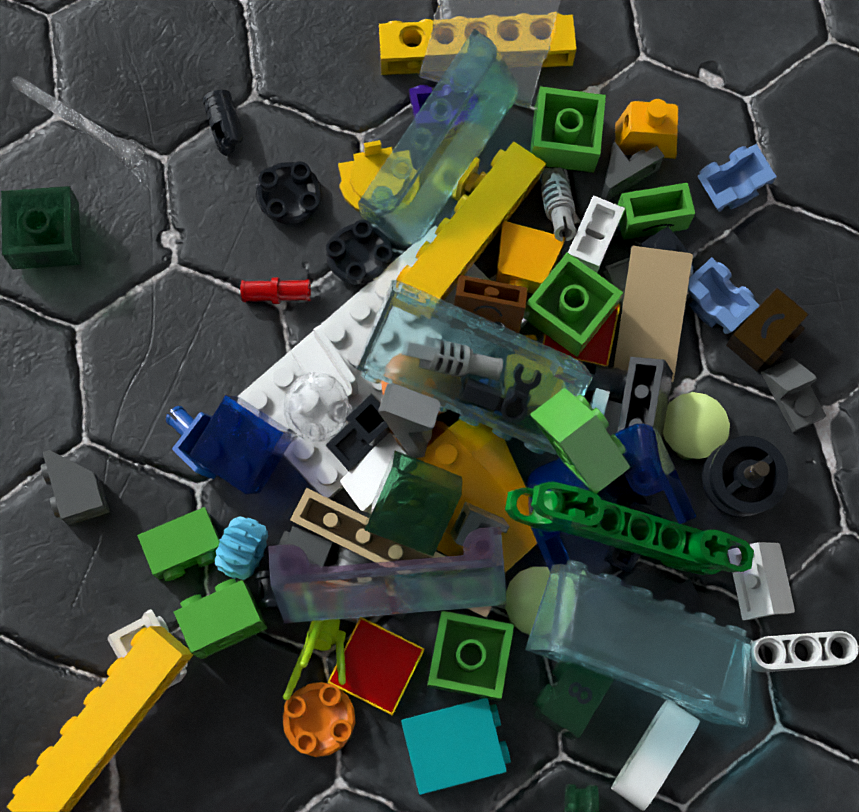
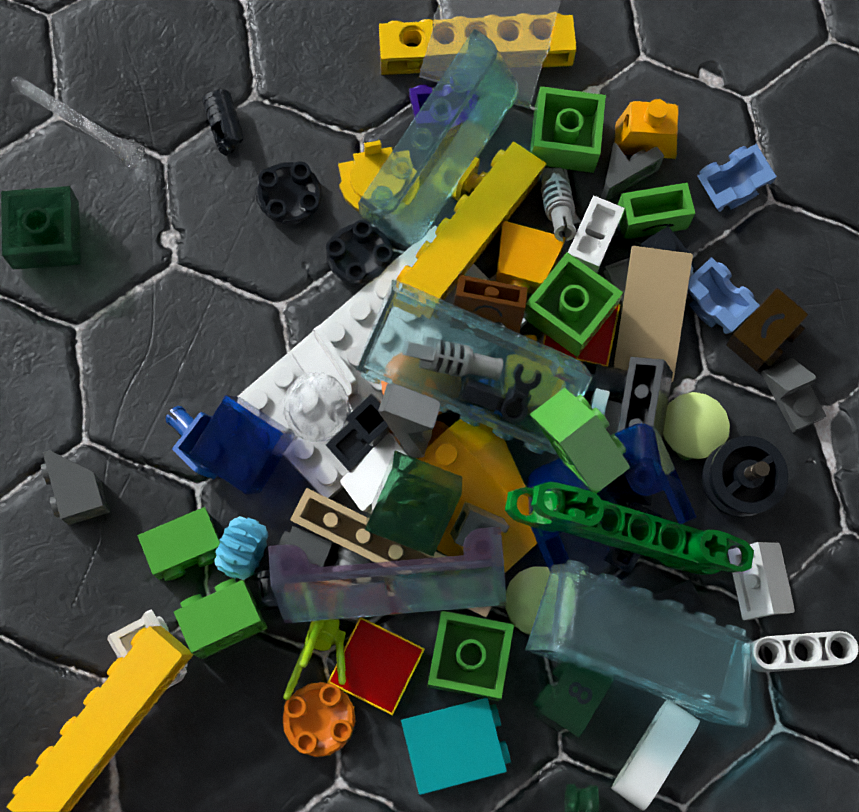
(275, 290): red pin -> none

